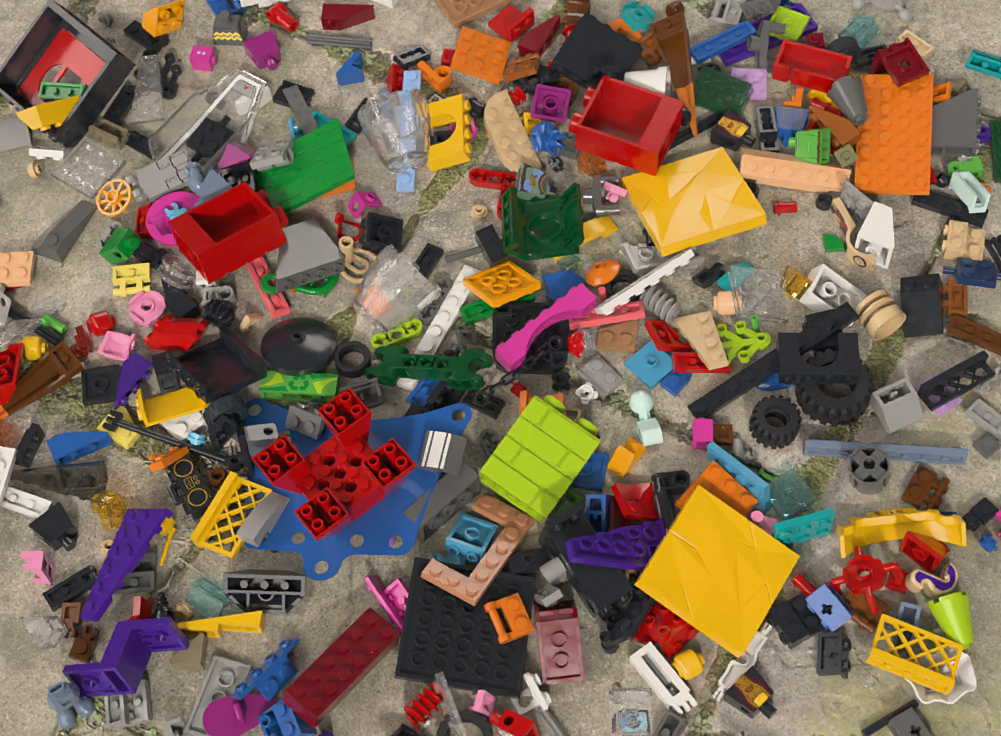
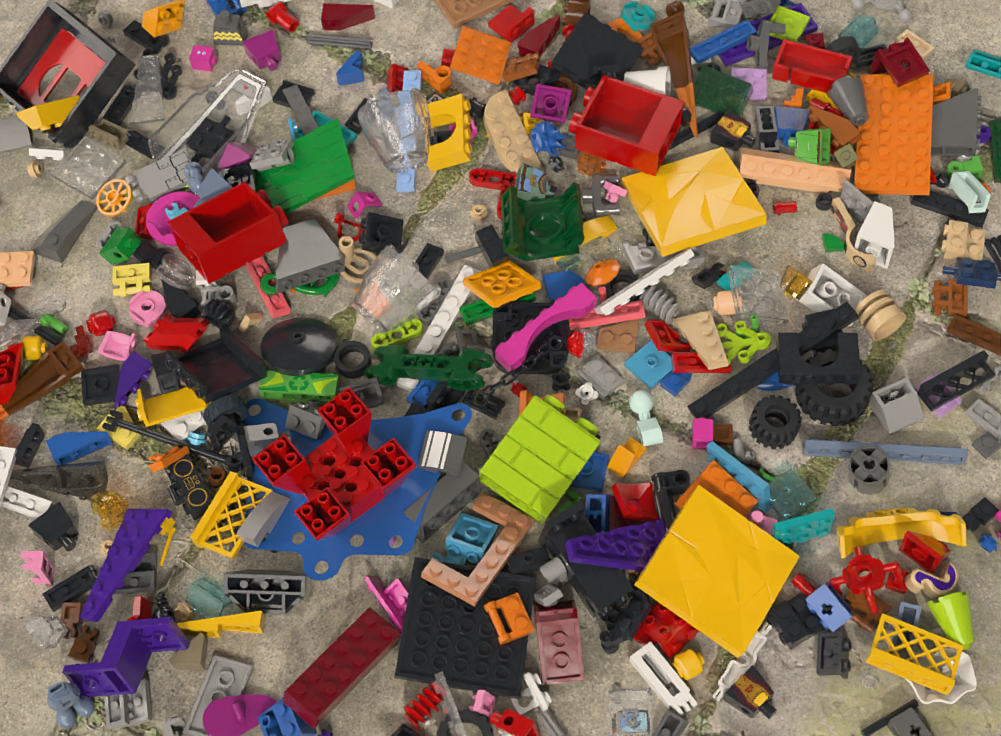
(57, 91): tile -> none
(271, 674): blue bracket -> none
(412, 57): black plate -> none
(919, 486): reddish brown plate -> none
(922, 305): black slope -> none

